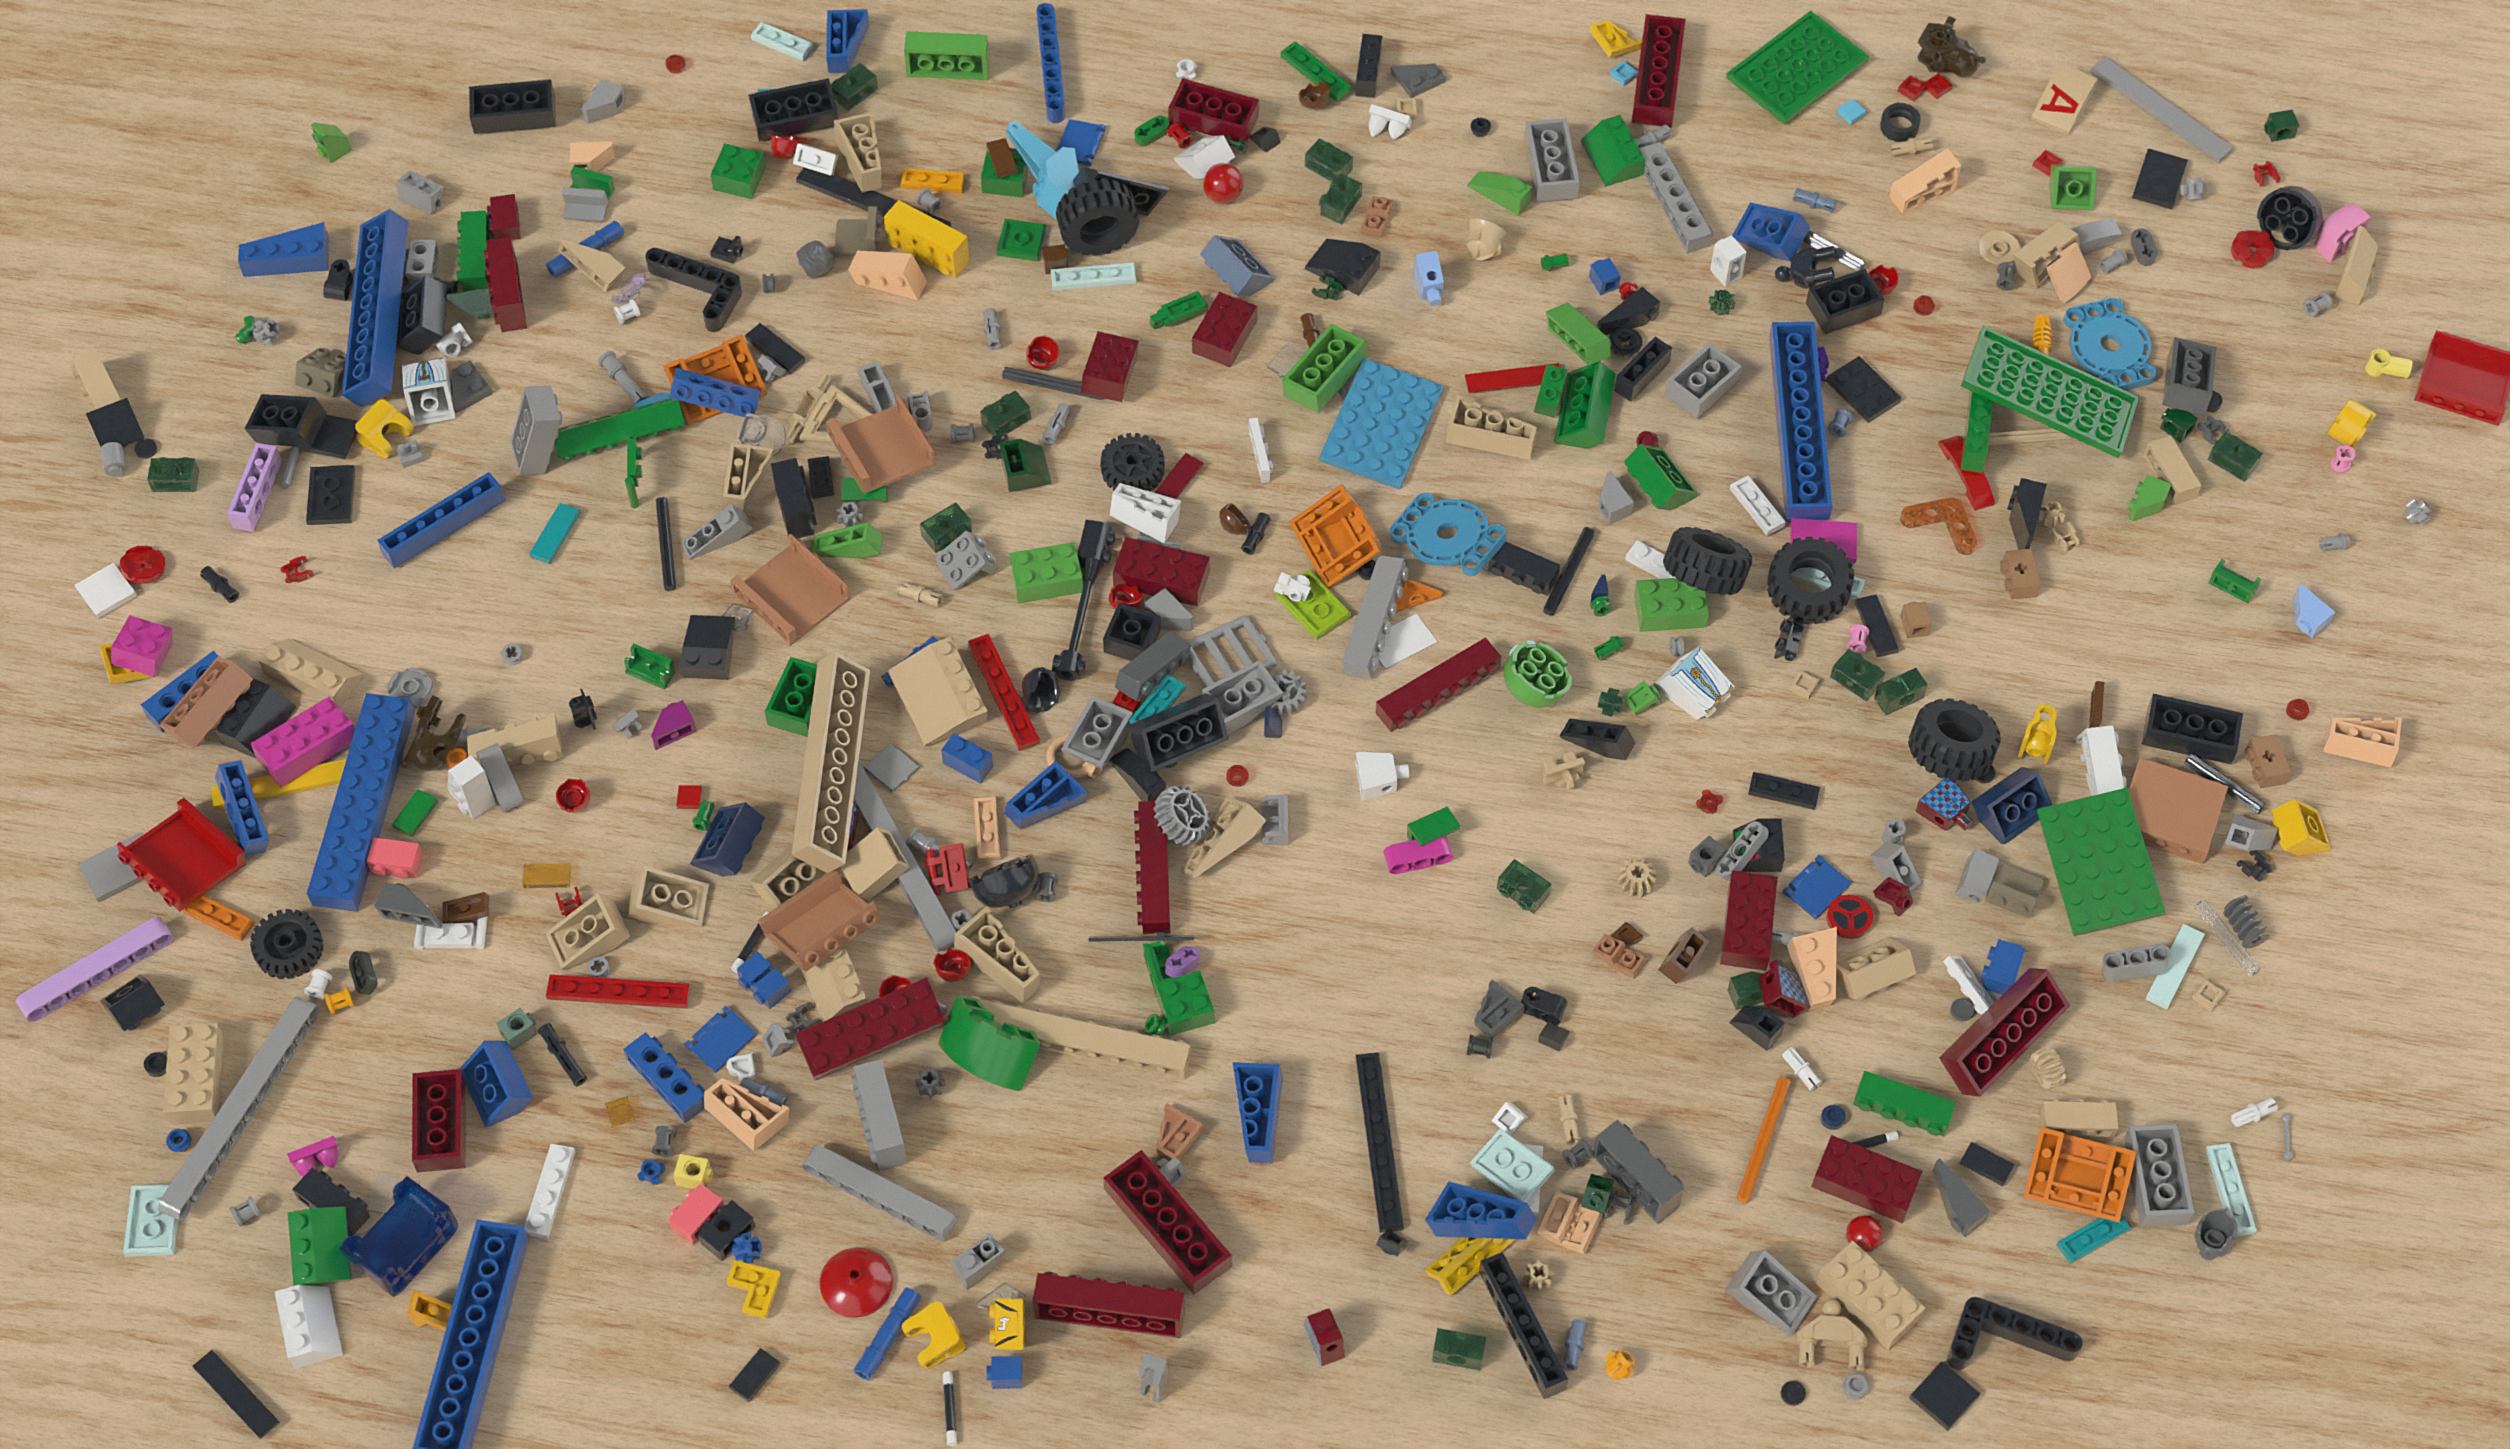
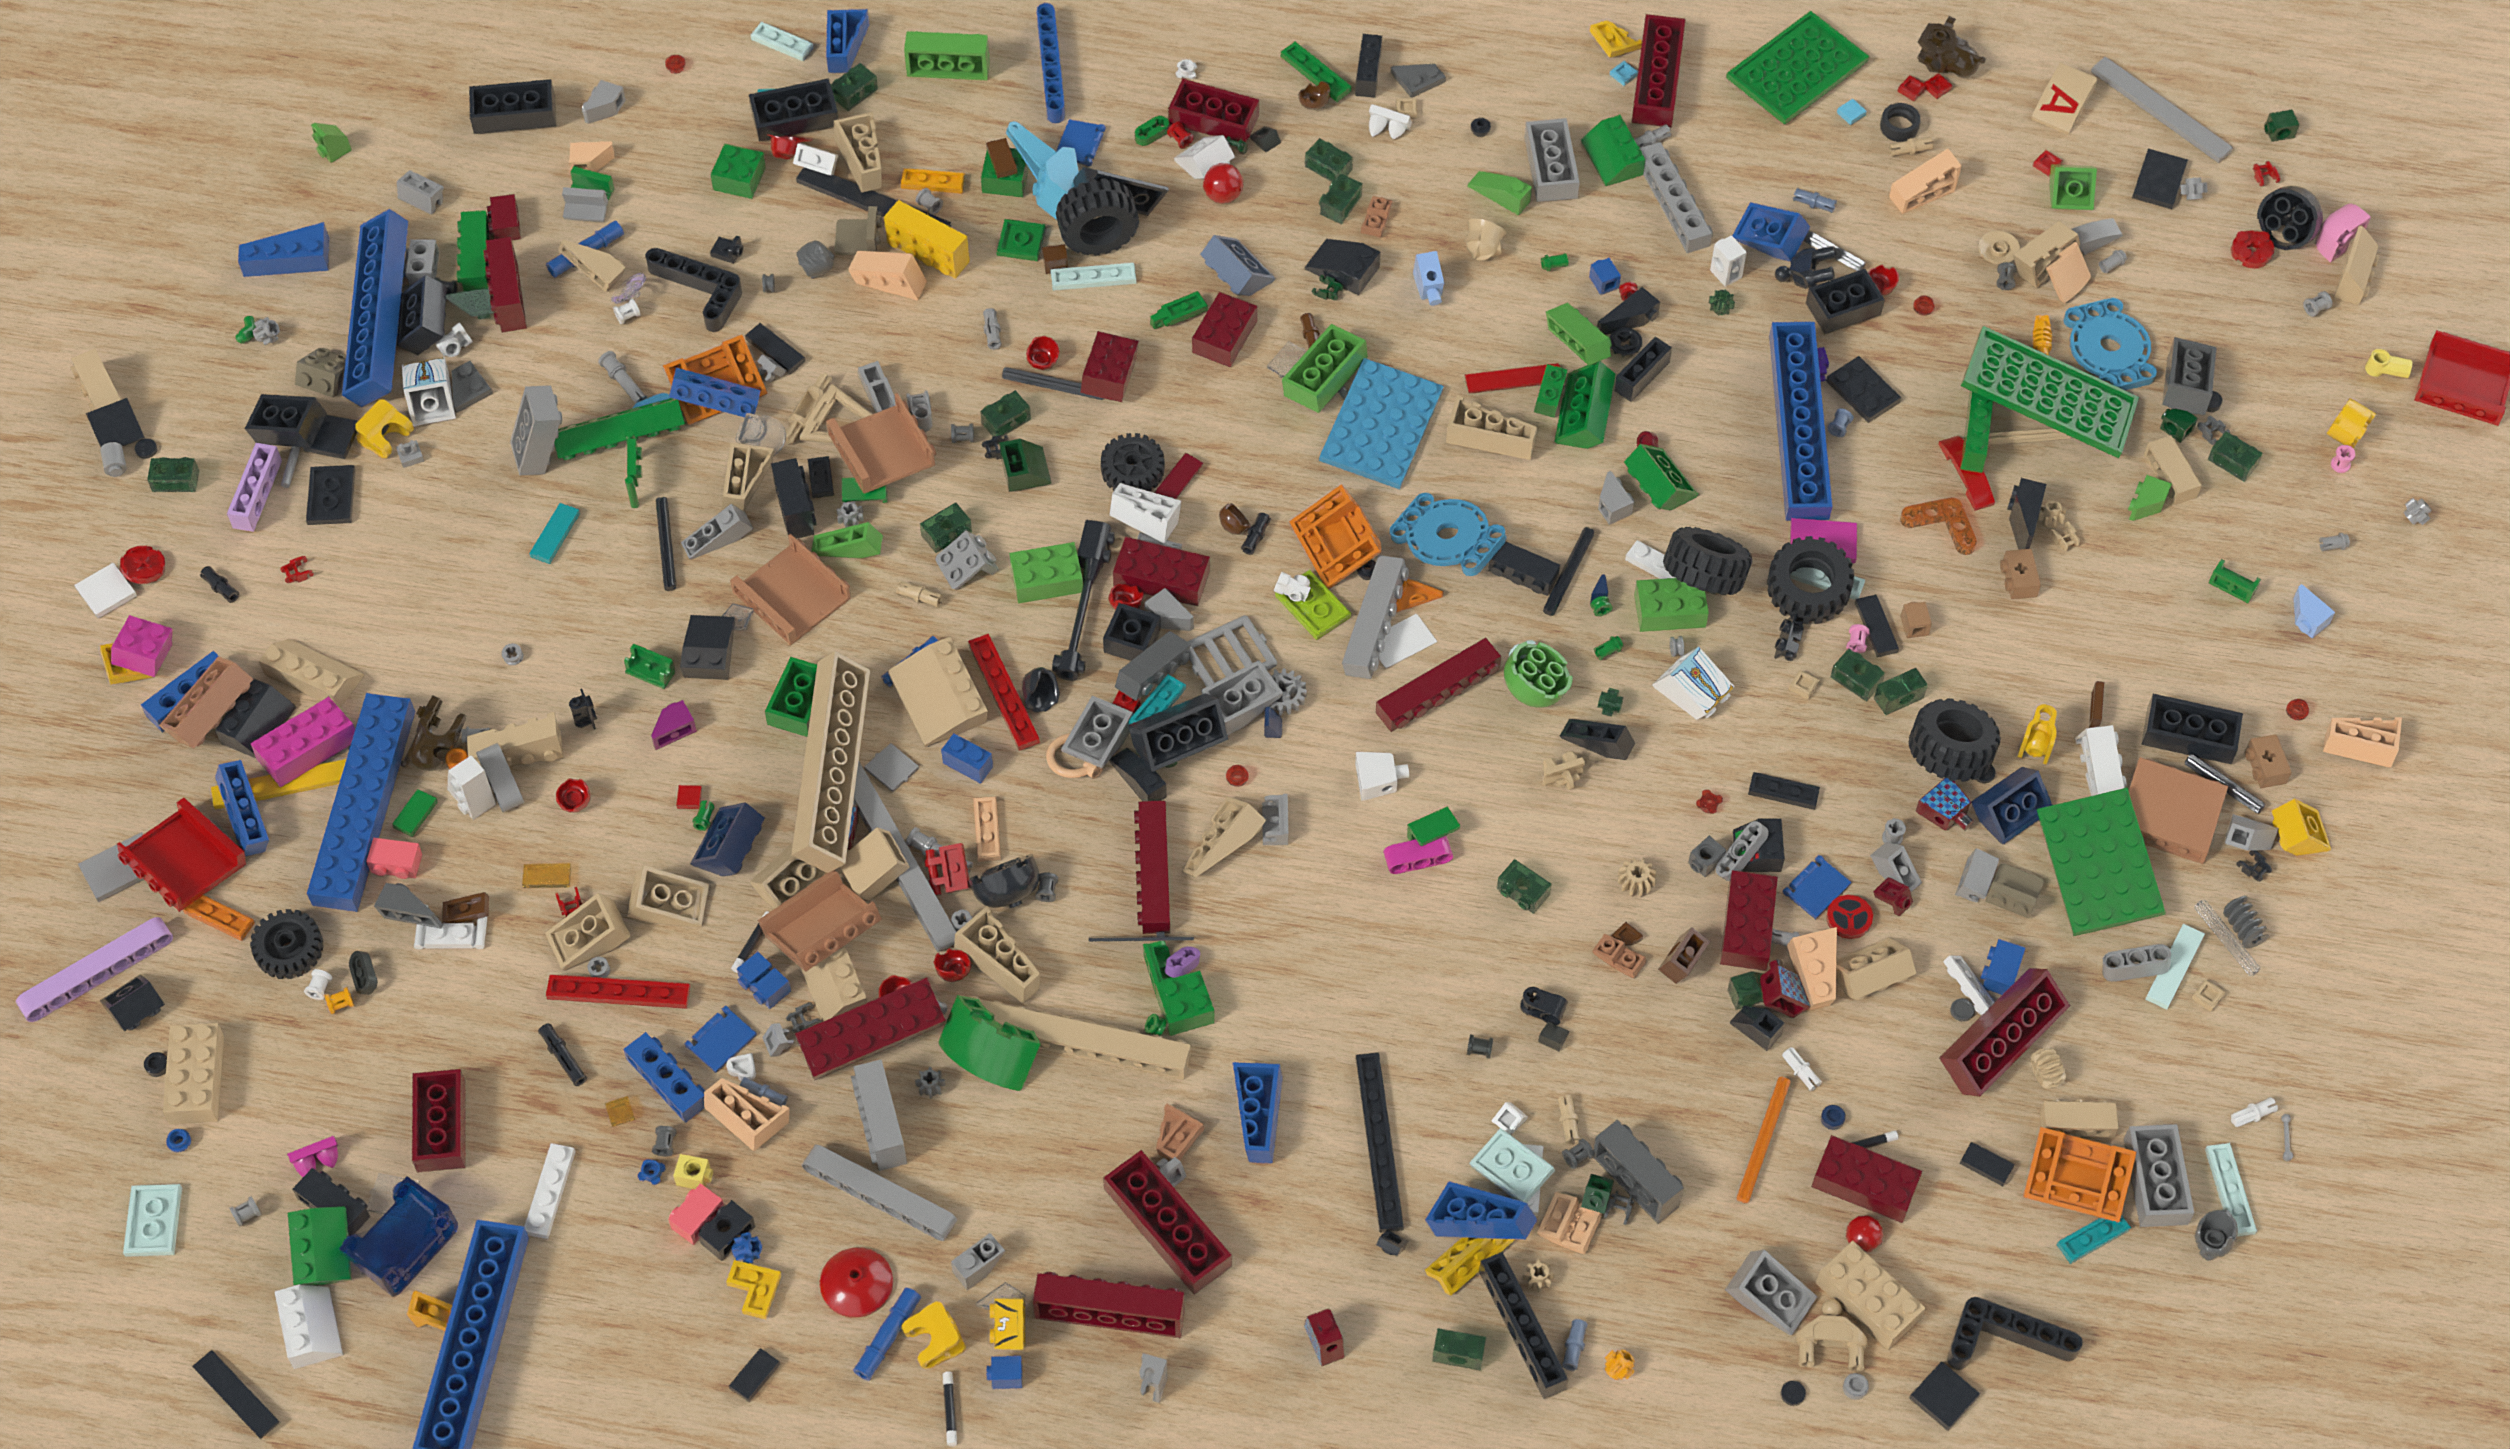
(238, 1109): light grey beam -> none
(338, 281): black piece -> none
(413, 685): light grey tile -> none
(441, 520): blue brick -> none
(495, 1082): blue slope -> none
(517, 1037): sand green brick -> none
(625, 721): light grey tile -> none
(1045, 796): blue wedge -> none
(1056, 423): light grey pin -> none
(1178, 811): light grey gear -> none
(1260, 450): white plate -> none
(1497, 1010): dark grey wing -> none
(1642, 697): bright green bracket -> none
(1703, 380): light grey brick -> none
(1757, 505): white plate -> none
(1904, 1103): green brick -> none
(1962, 1206): dark grey slope -> none
(2147, 246): dark grey beam -> none

